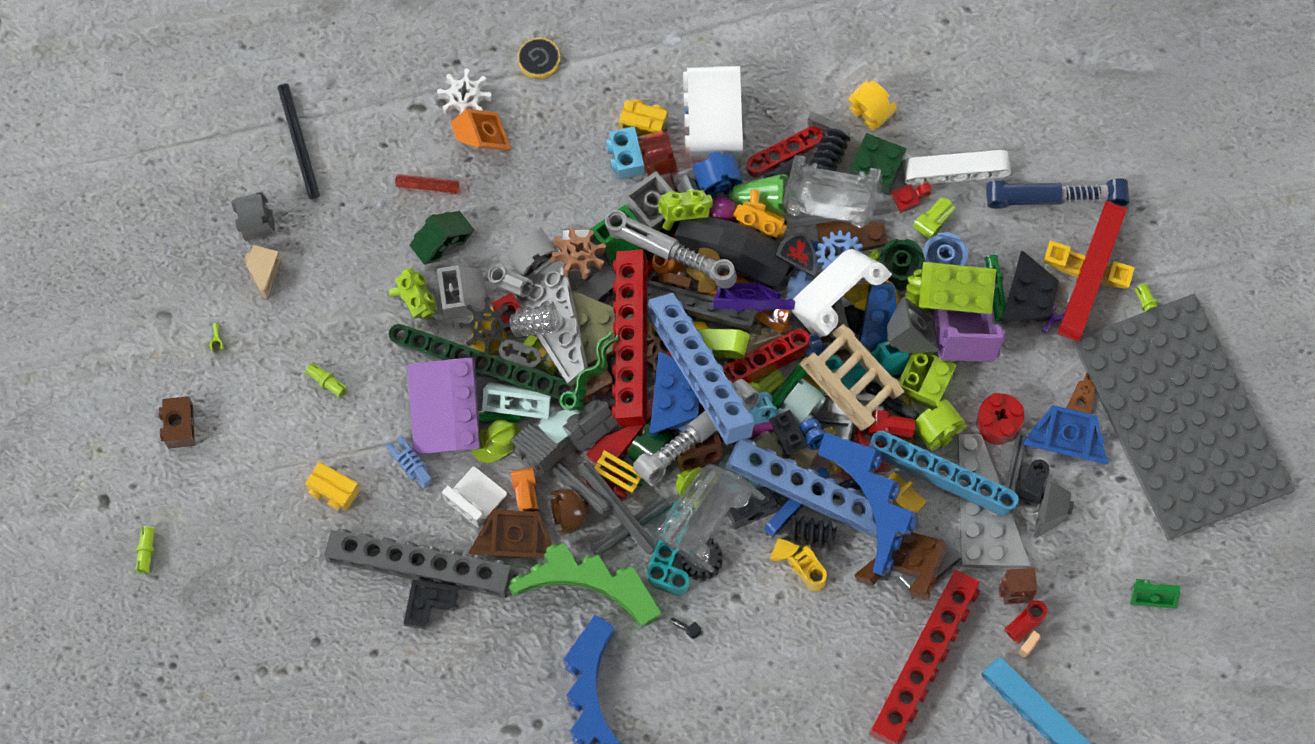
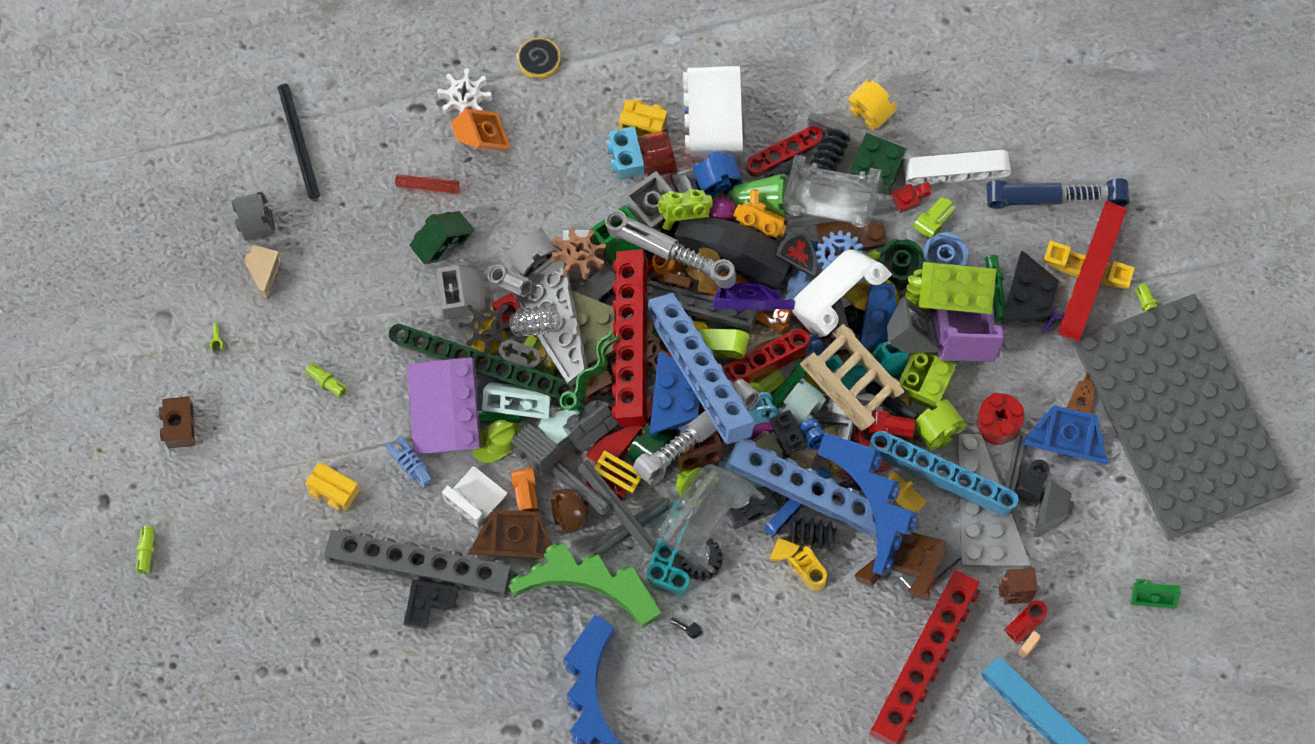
(414, 291): lime brick -> none

